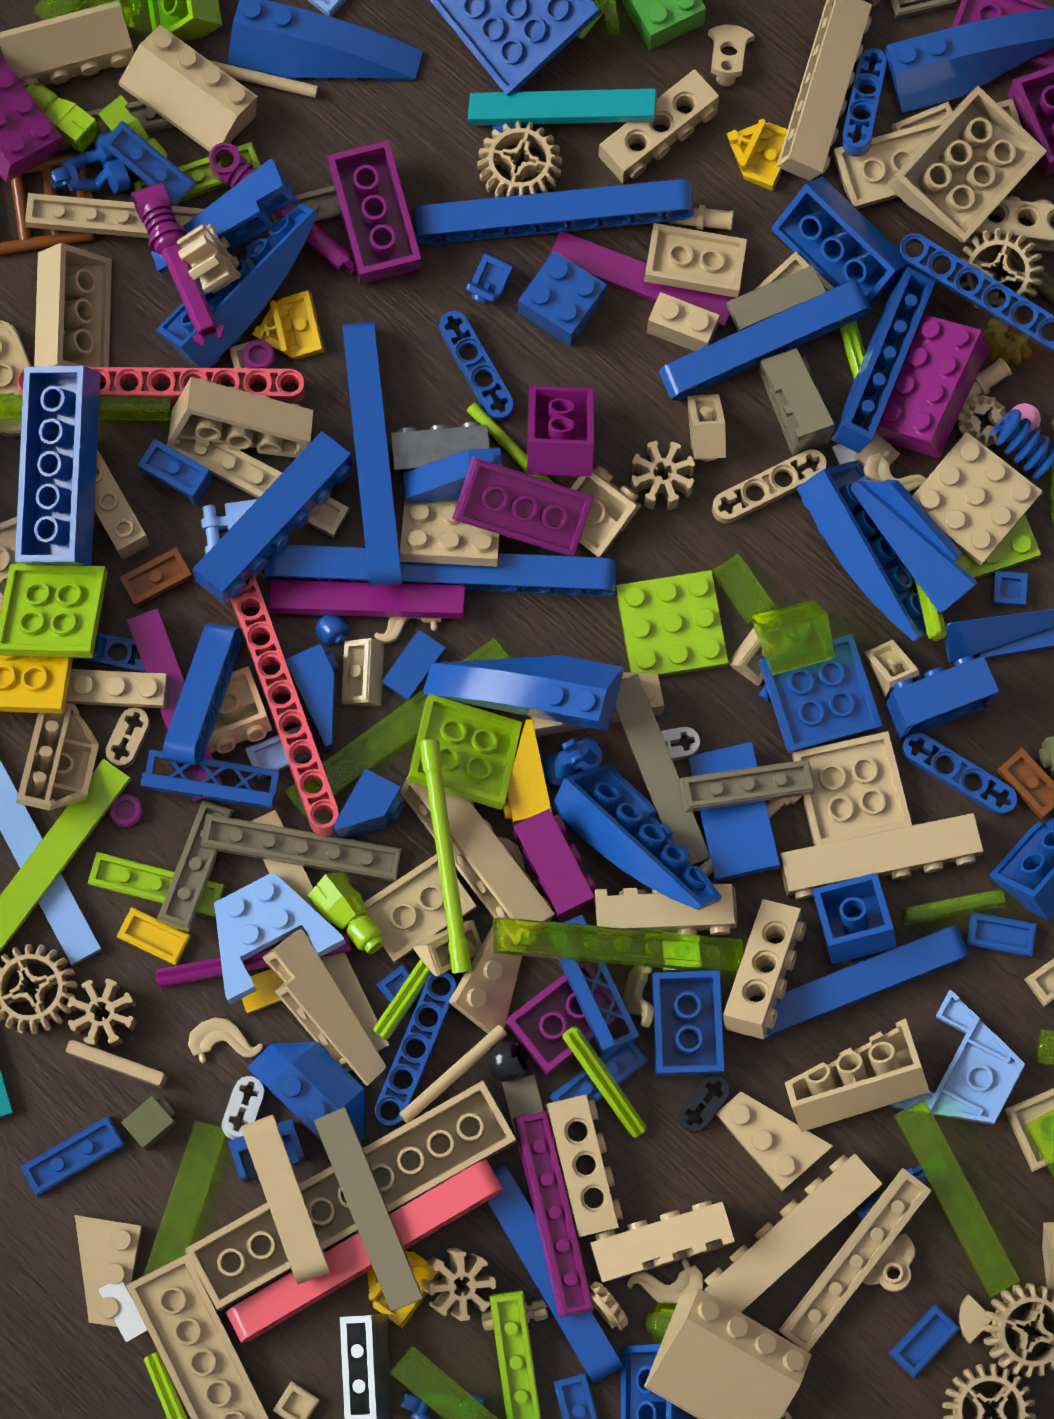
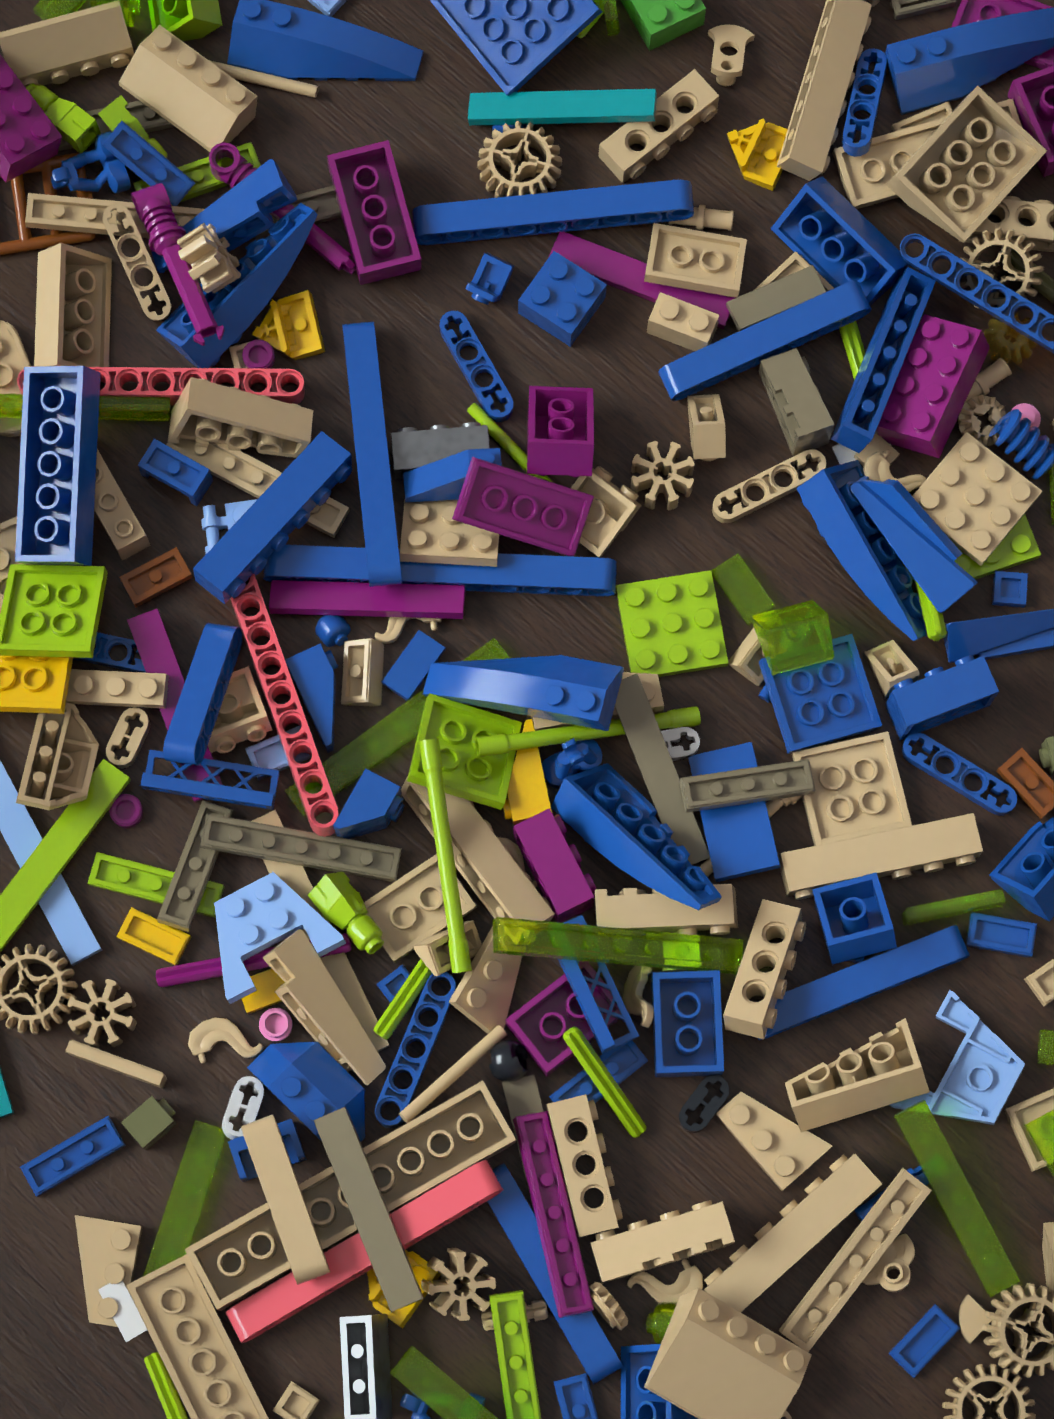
(141, 260): none -> tan beam
(275, 1024): none -> bright pink plate
(504, 743): none -> lime piece

